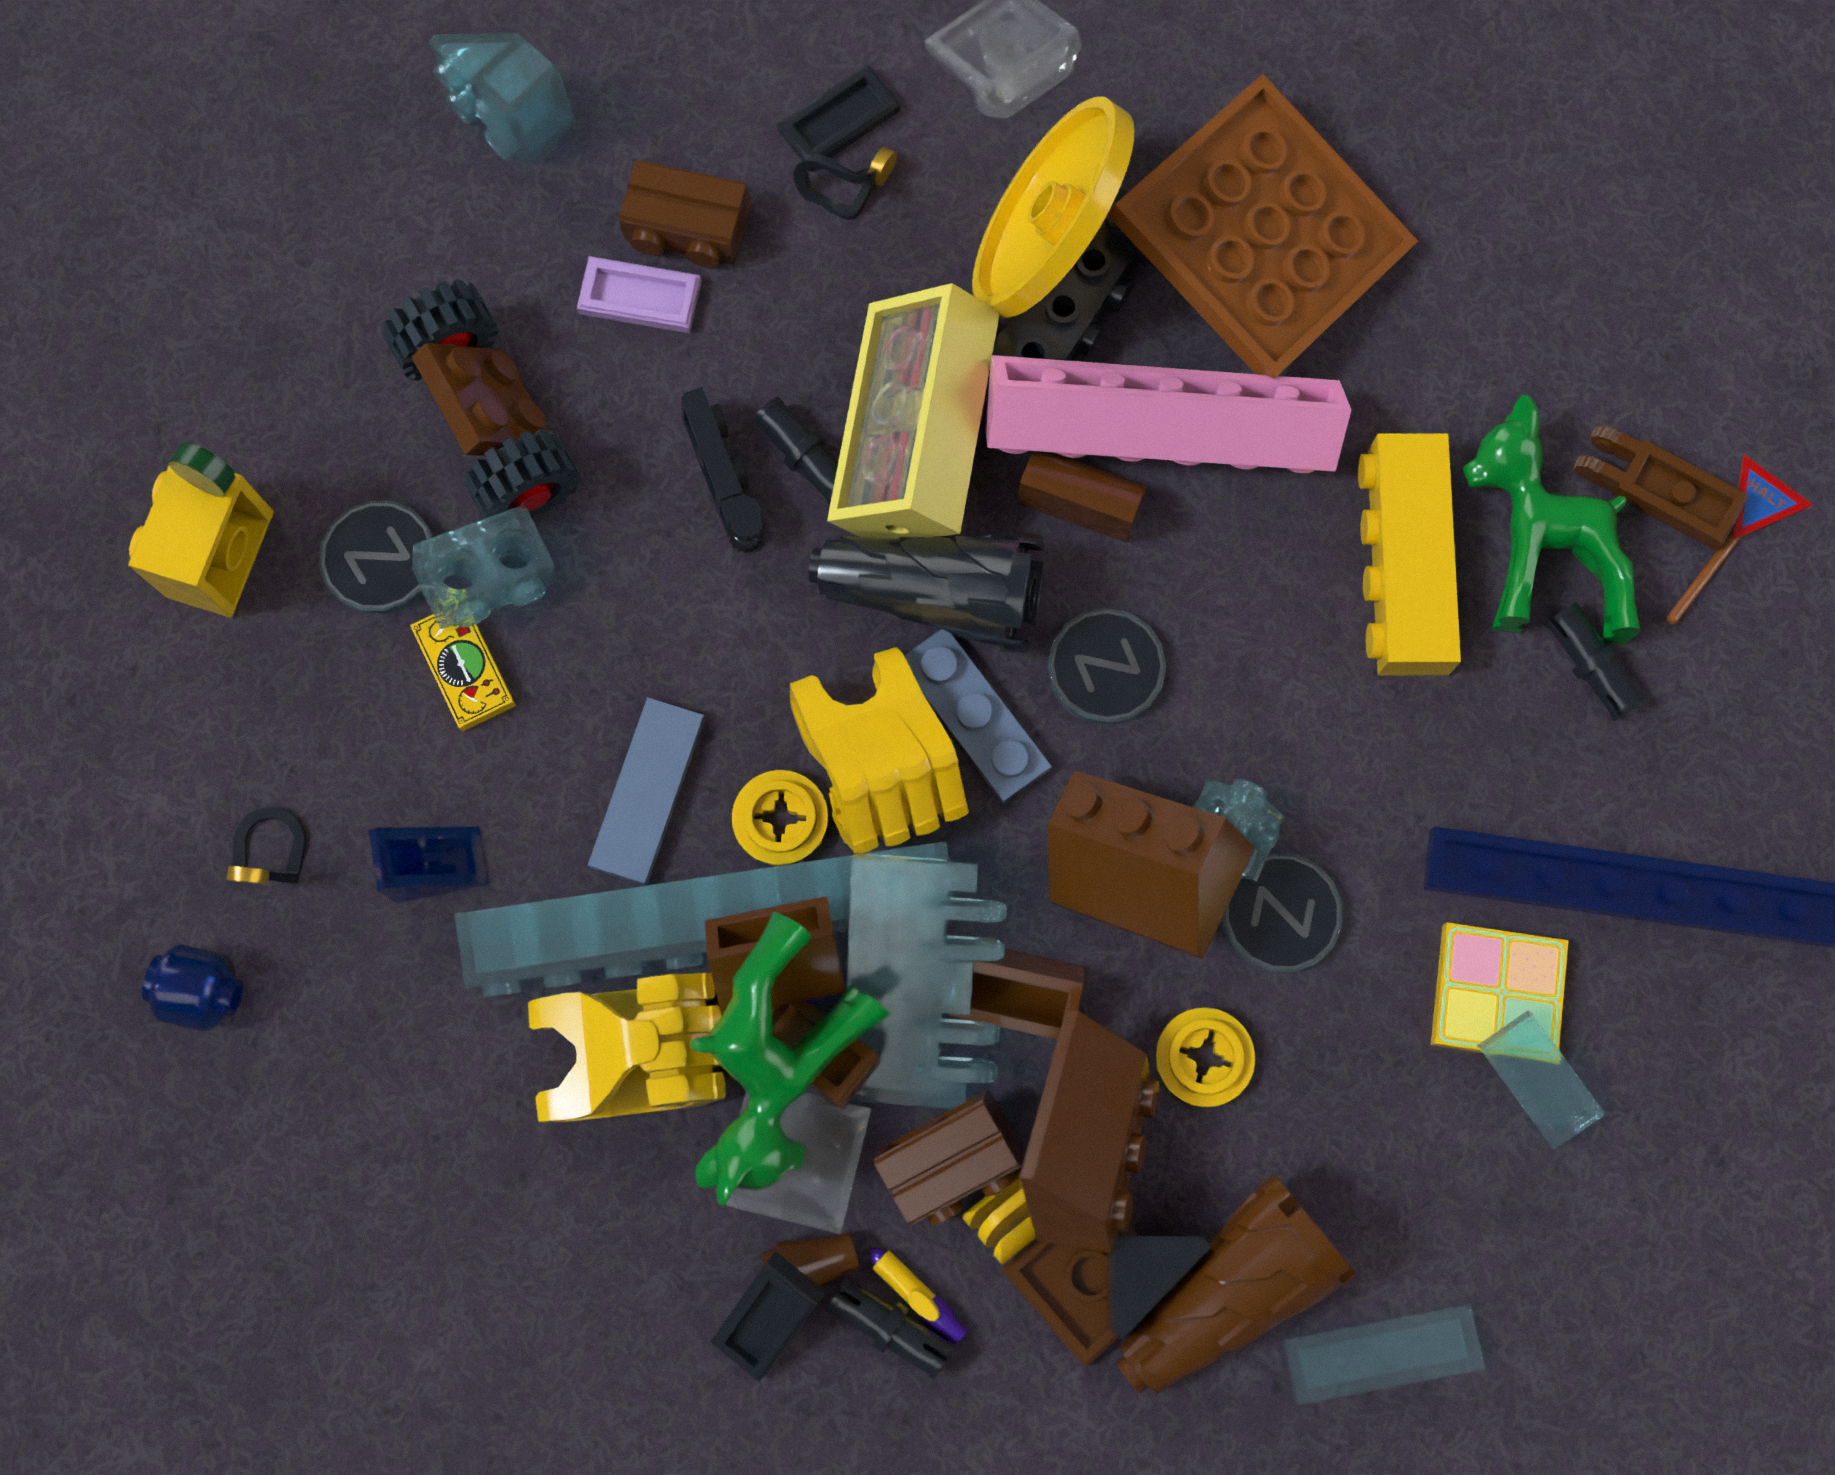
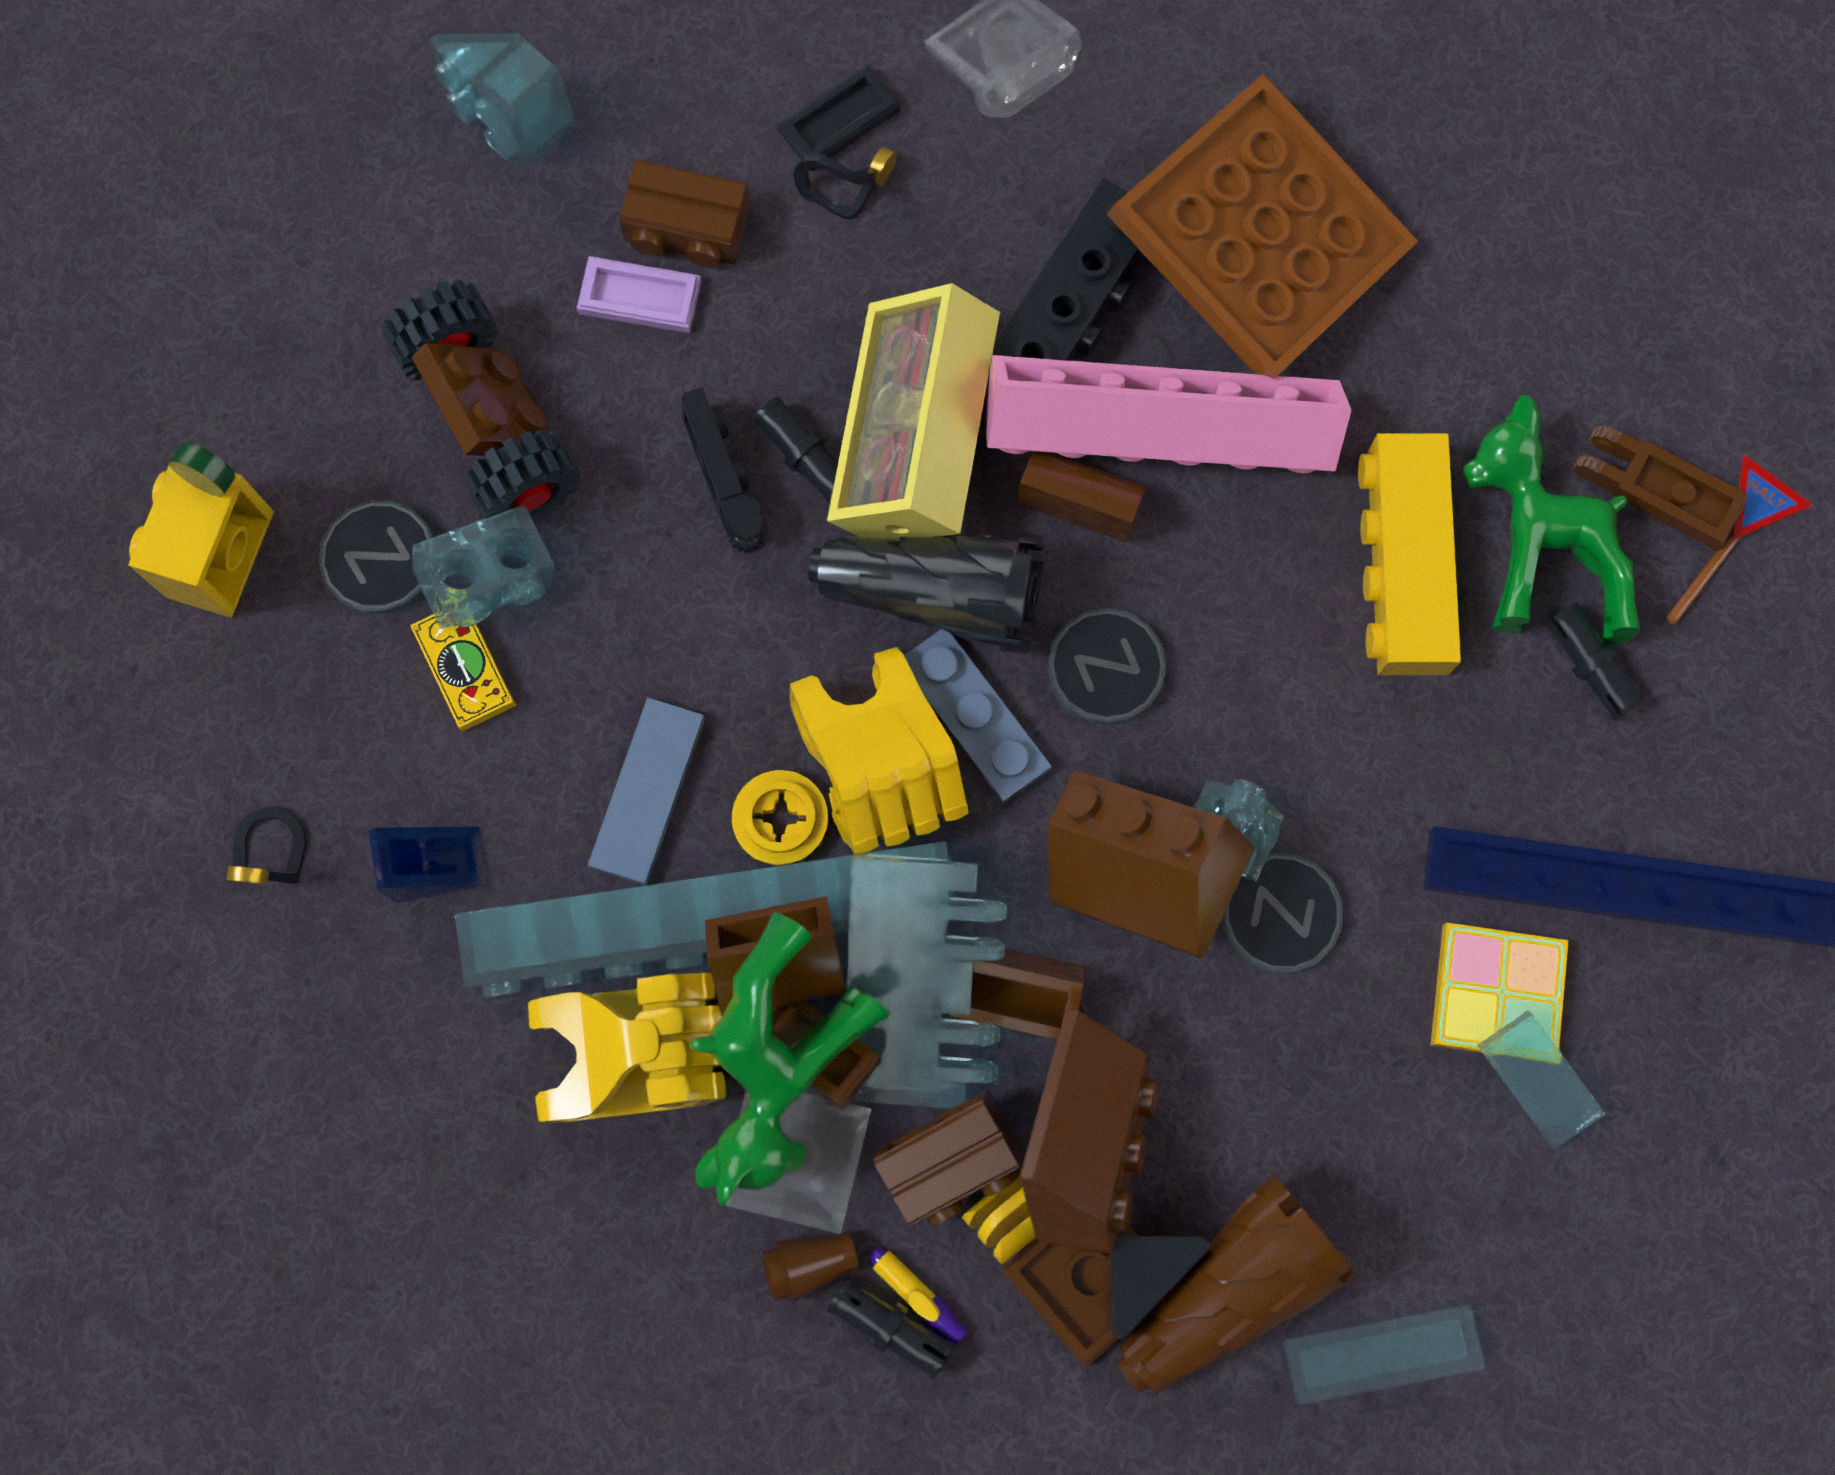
(192, 987): clear blue head -> none
(767, 1316): black tile -> none
(1053, 206): yellow dish -> none
(1230, 1043): yellow gear -> none

